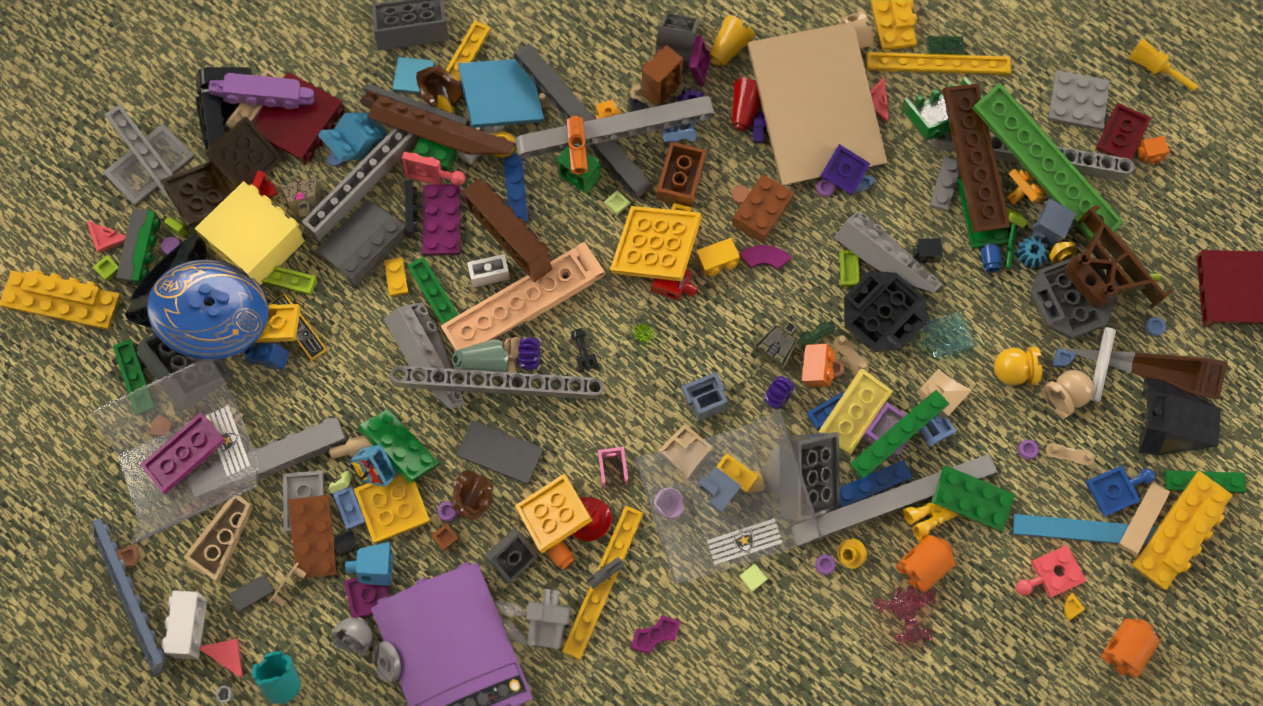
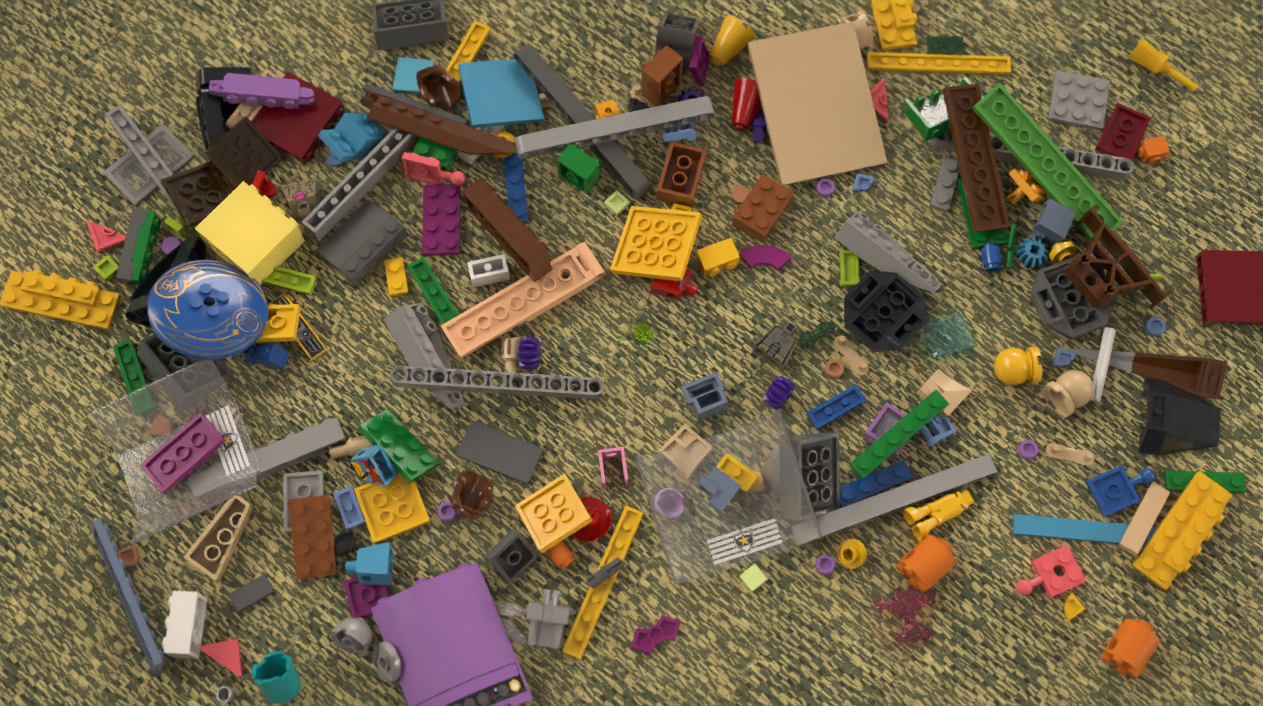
(296, 571): tan piece -> none
(342, 483): yellowish green tile -> none
(411, 209): black plate -> none
(444, 104): yellow tile -> none
(445, 537): dark orange plate -> none
(482, 357): sand green cone -> none
(576, 136): orange piece -> none
(578, 335): black hinge -> none
(818, 365): brick -> none
(845, 169): dark purple plate -> none
(856, 410): light yellow tile -> none
(928, 250): black brick -> none
(973, 498): green plate -> none
(1016, 218): lime plate -> none

